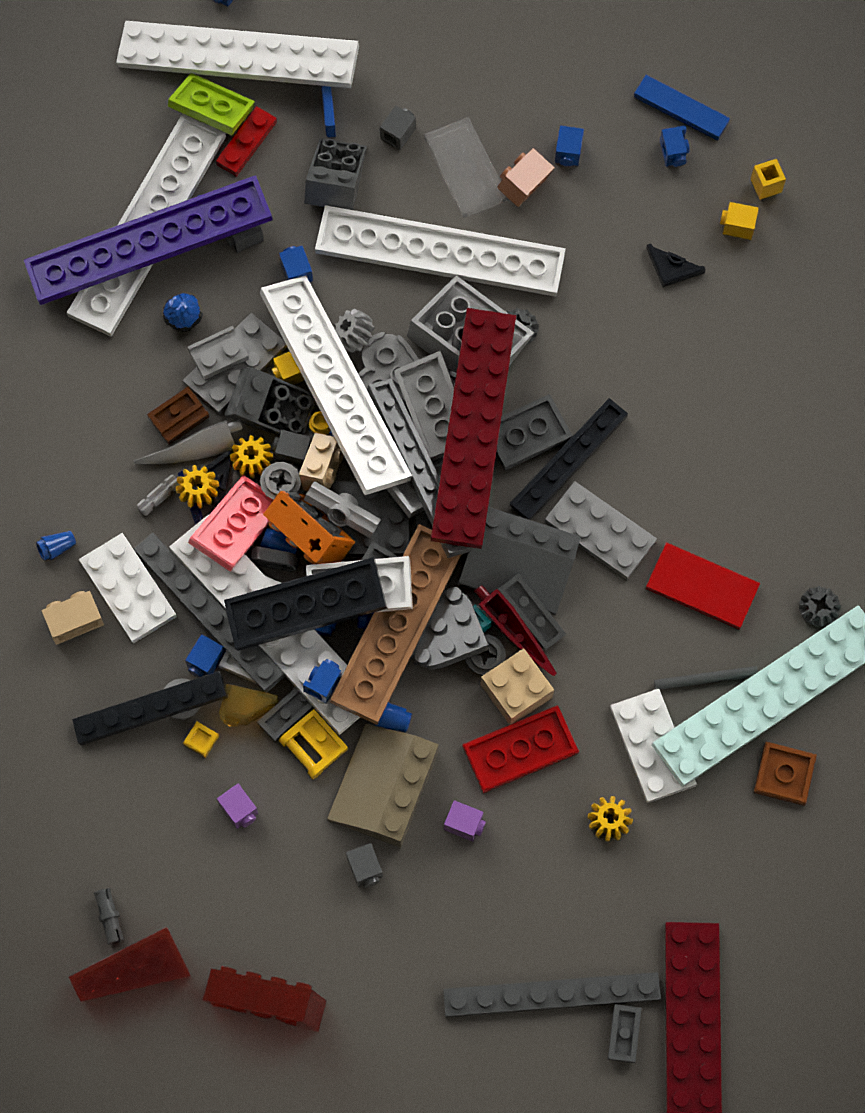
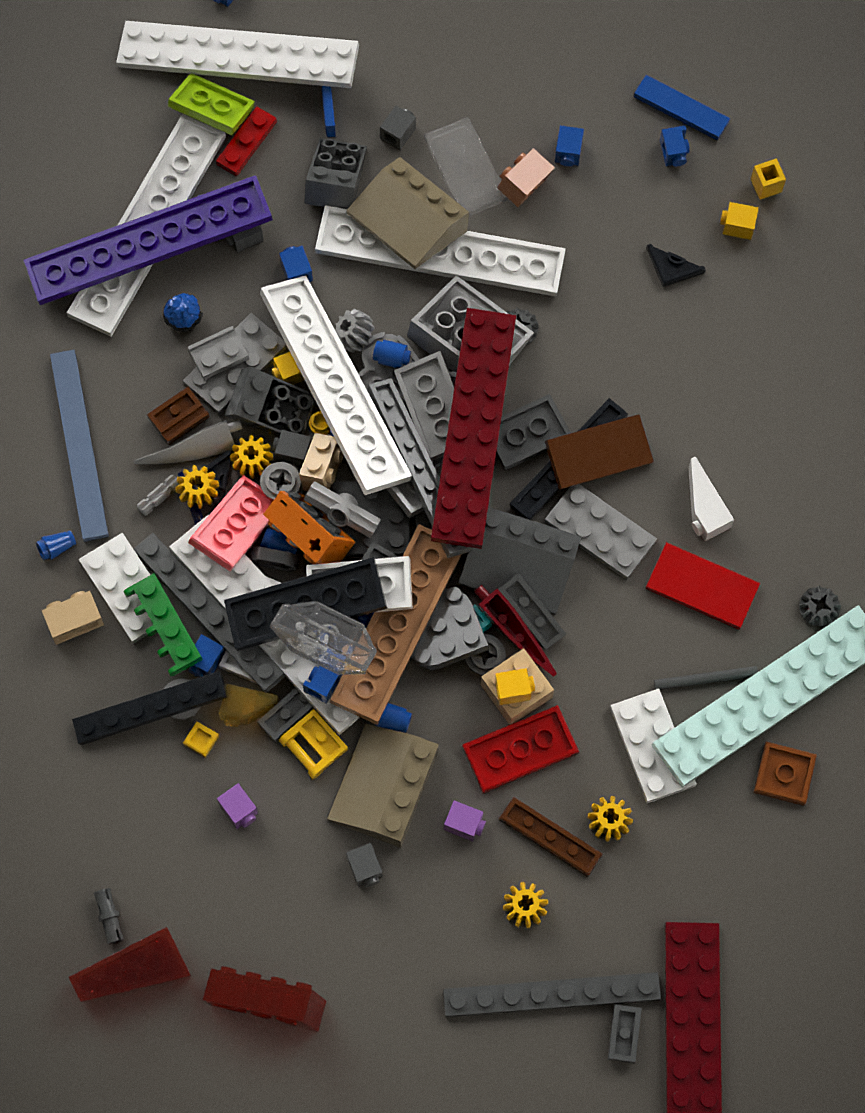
(79, 445): none -> sand blue tile
(165, 623): none -> green hinge
(325, 637): none -> clear wedge
(391, 354): none -> blue brick
(409, 213): none -> dark tan slope
(514, 686): none -> yellow brick
(516, 900): none -> yellow gear
(550, 836): none -> reddish brown tile
(599, 451): none -> reddish brown tile
(708, 510): none -> white slope

